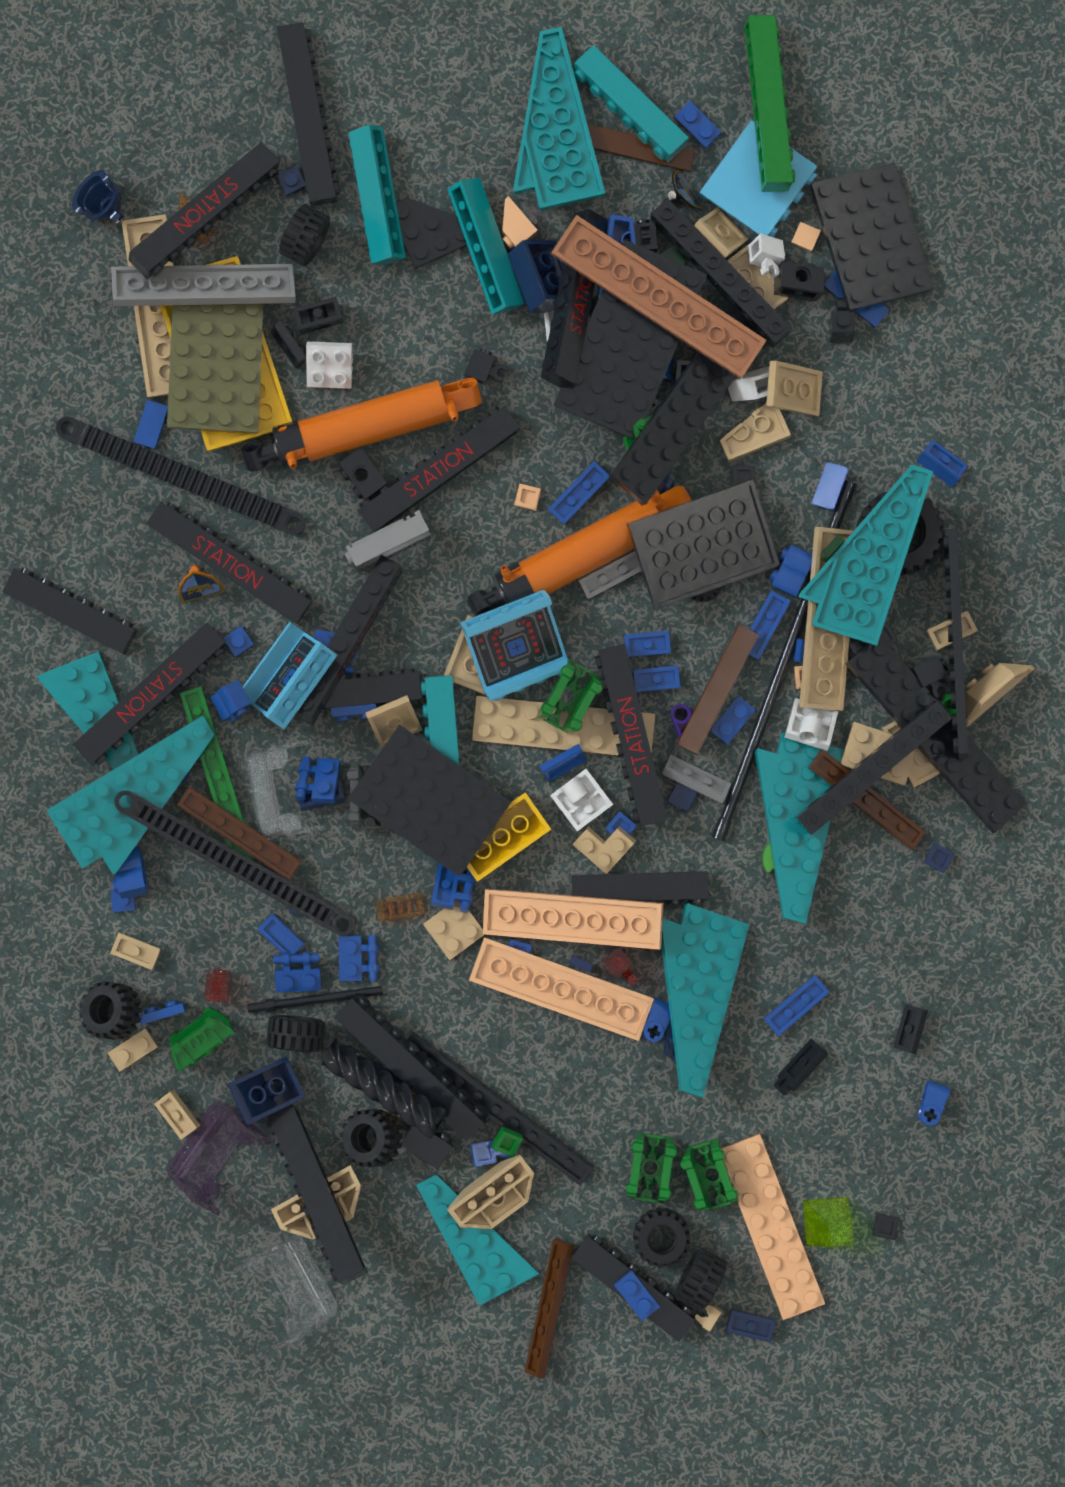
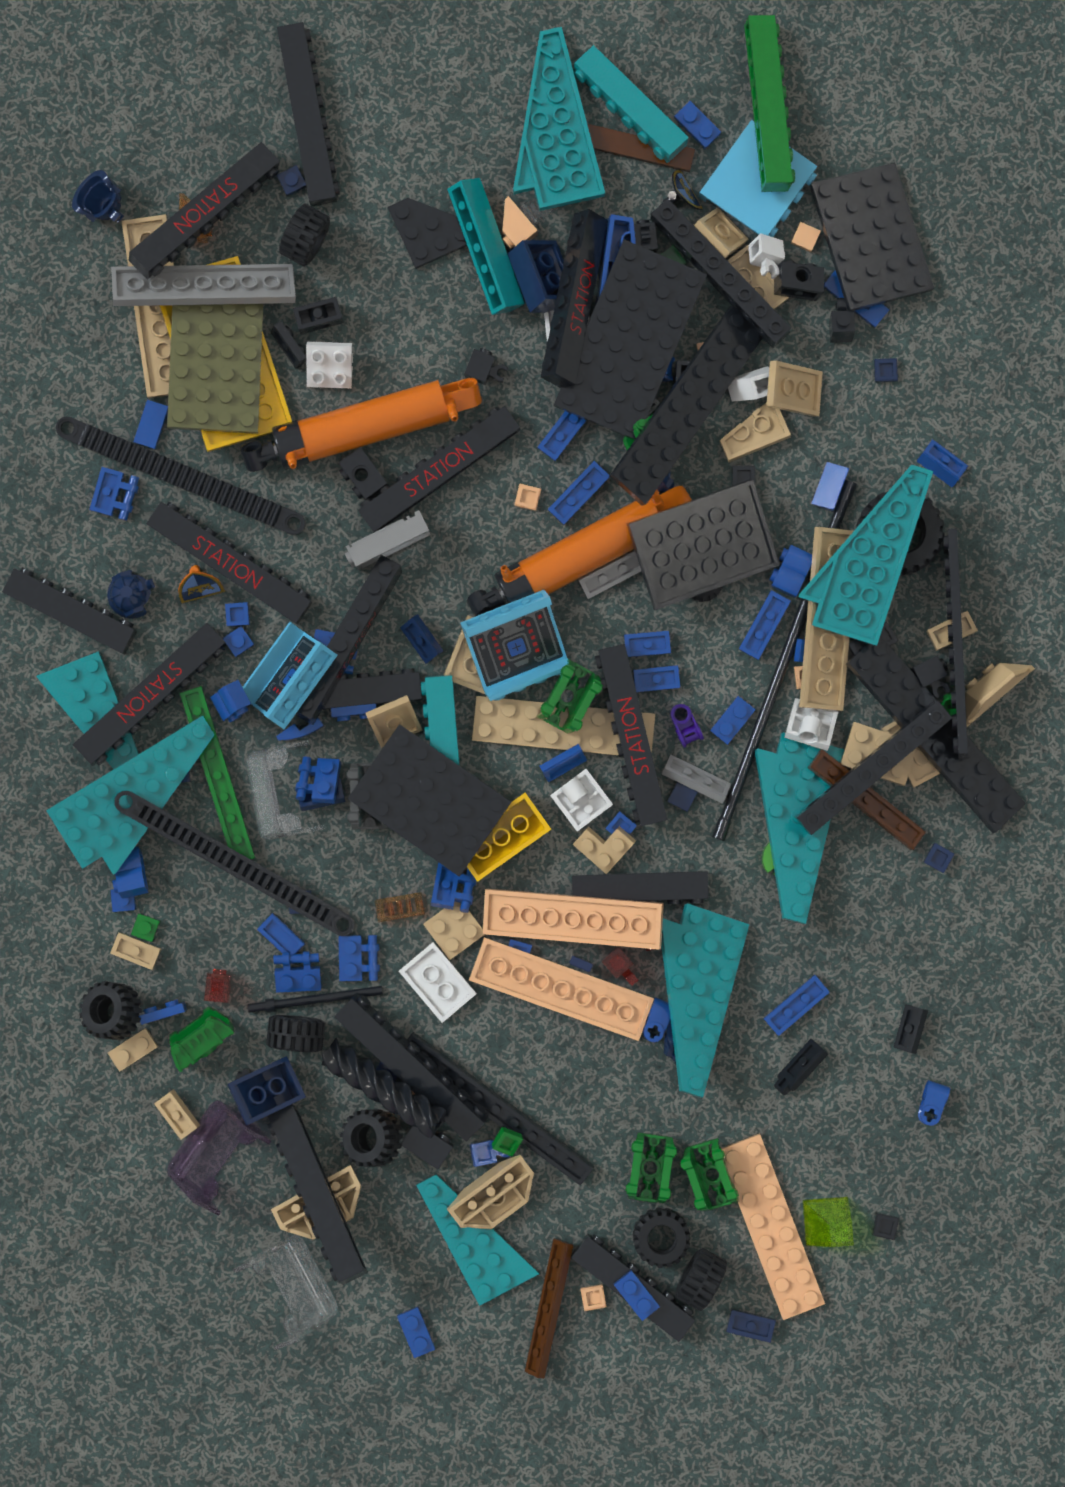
(107, 492): none -> blue plate
(129, 594): none -> dark blue helmet
(145, 927): none -> green plate
(237, 614): none -> blue plate
(239, 833): reddish brown tile -> none
(294, 732): none -> blue slope
(377, 195): teal brick -> none
(416, 1332): none -> blue plate
(421, 639): none -> dark blue plate
(437, 982): none -> white plate
(561, 435): none -> blue plate
(593, 1297): none -> light nougat tile
(658, 297): nougat plate -> none
(708, 1322): tan tile -> none
(717, 689): reddish brown tile -> none
(831, 548): dark green tile -> none
(885, 370): none -> dark blue tile

